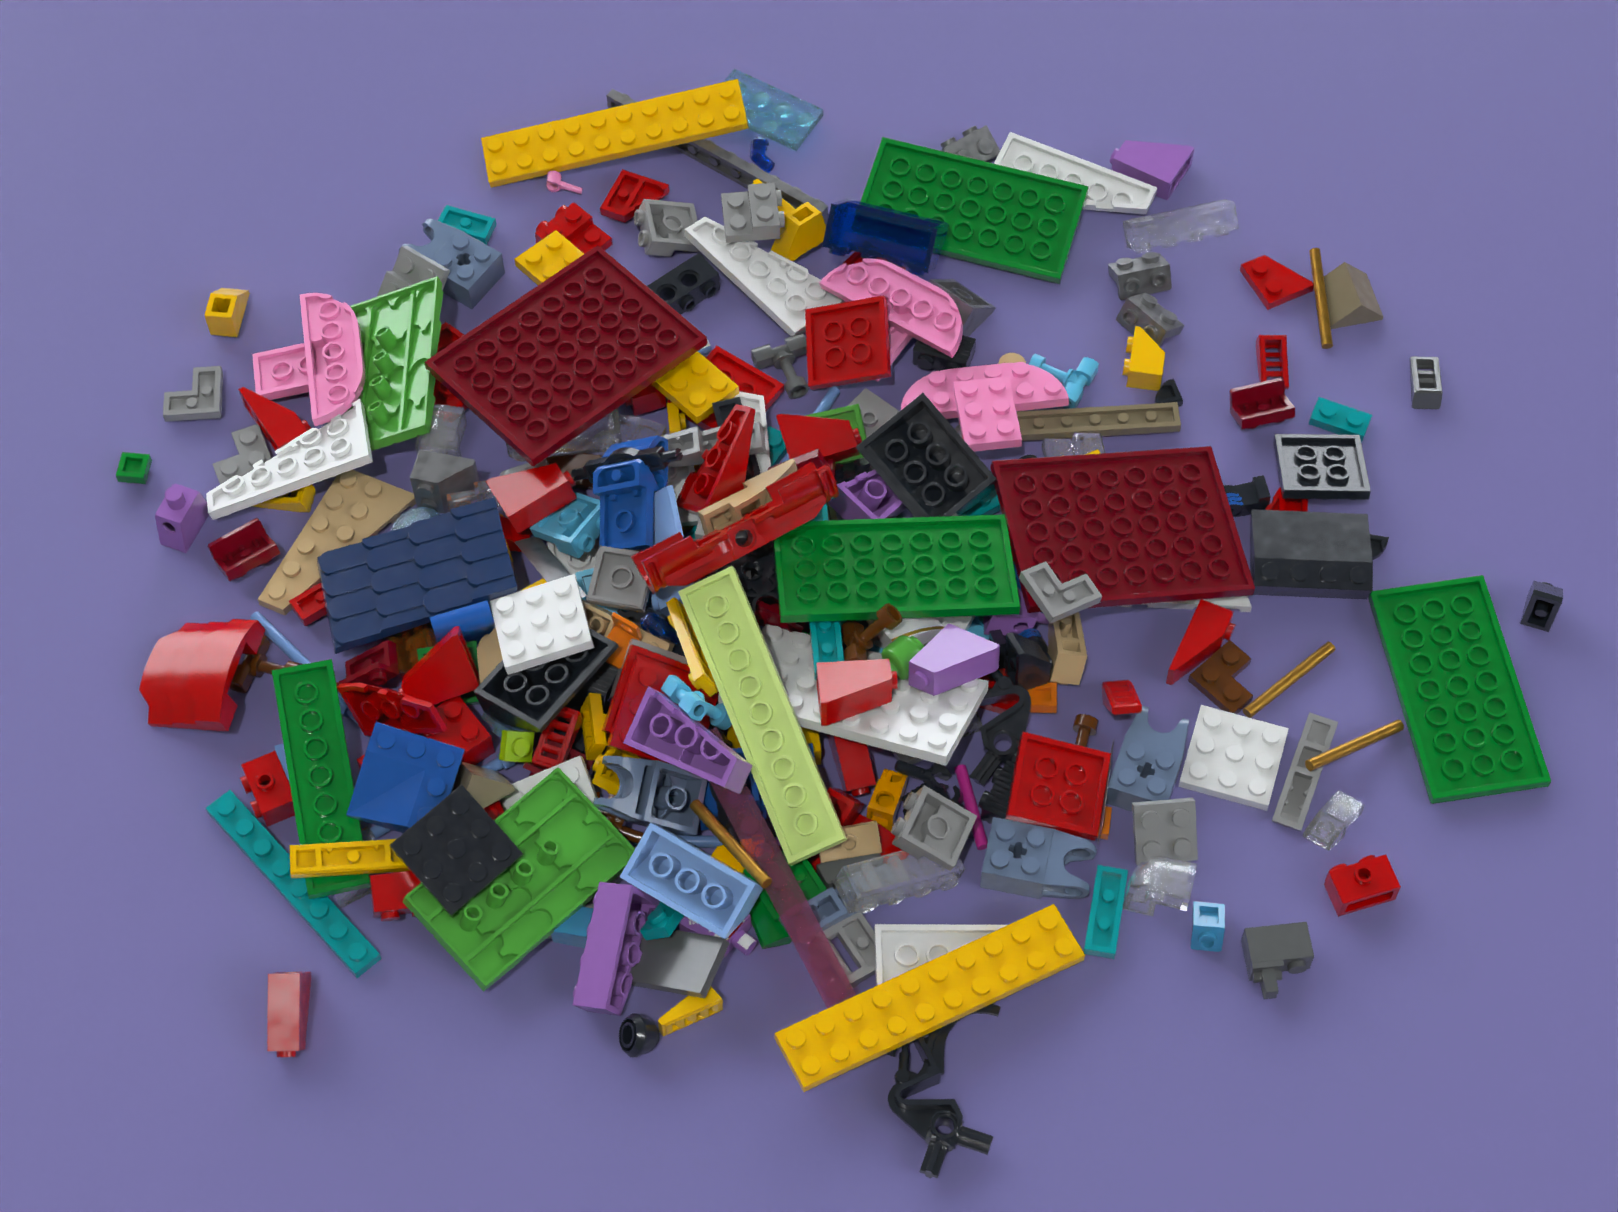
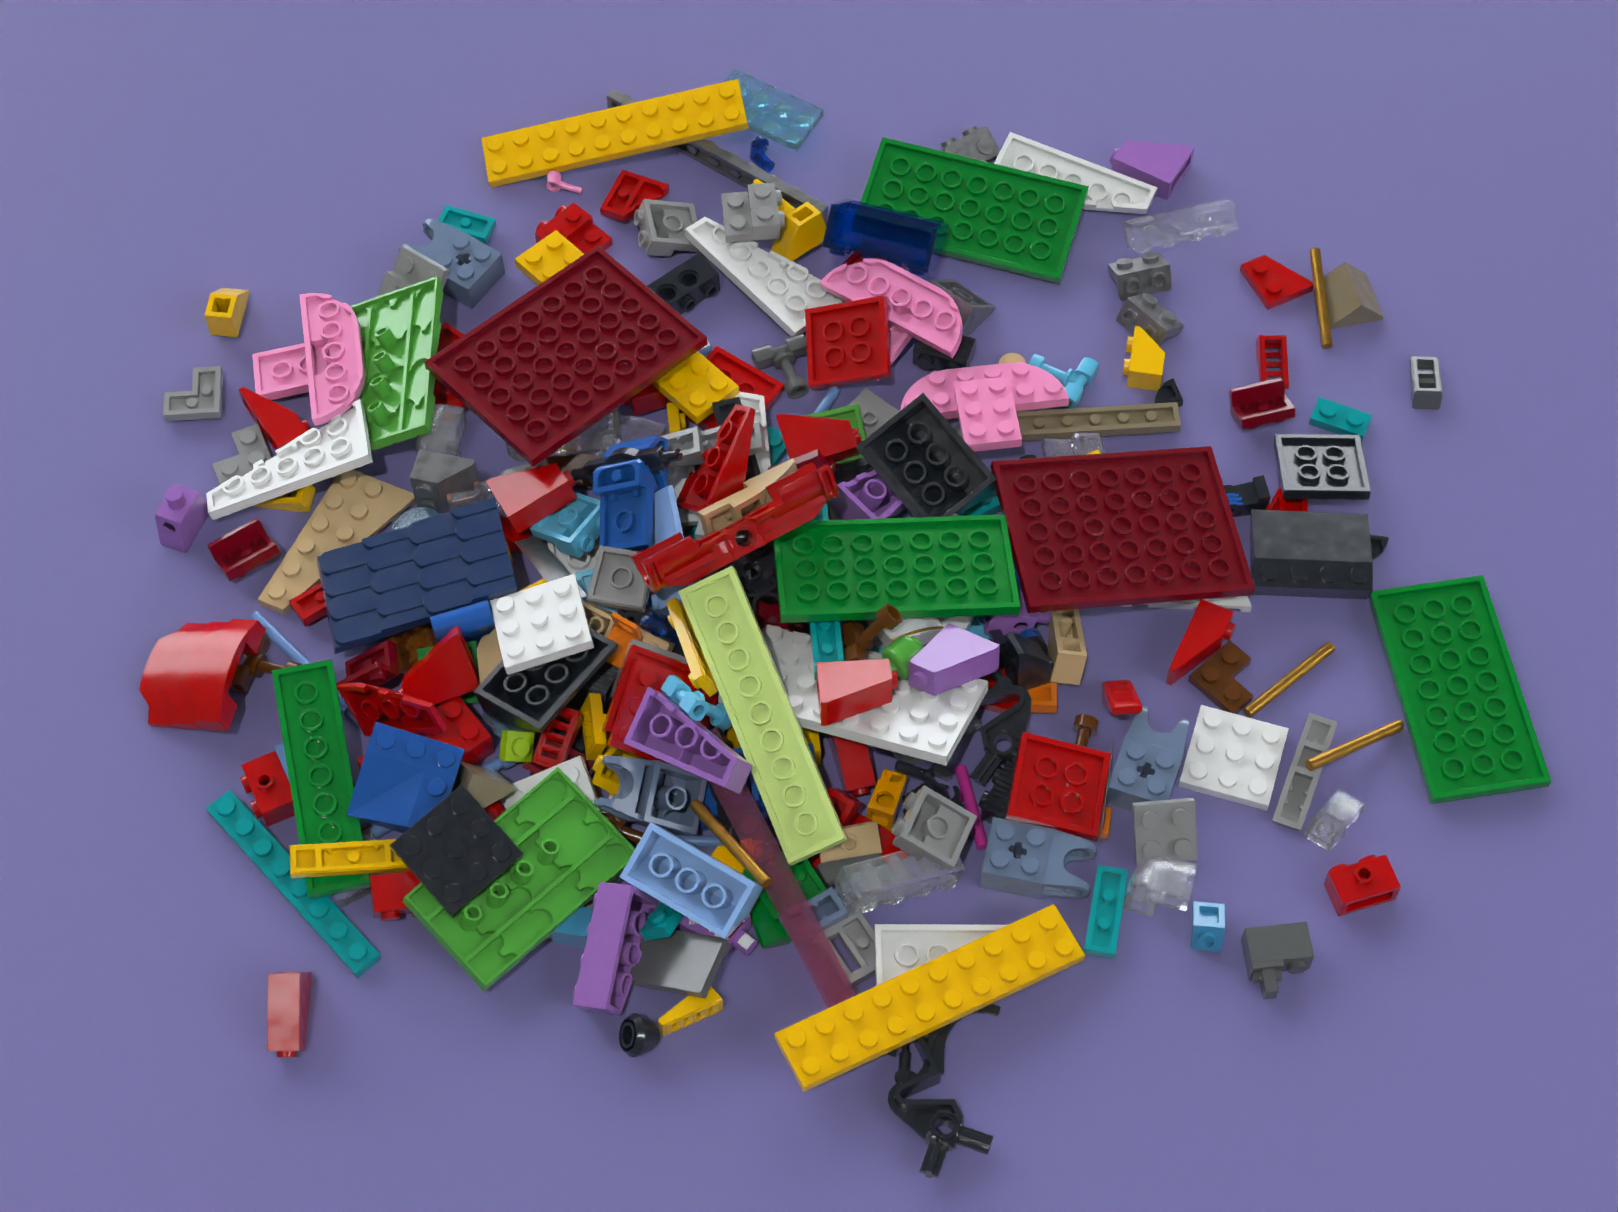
(133, 467): green plate -> none
(1055, 598): light grey plate -> none
(1542, 605): black slope -> none

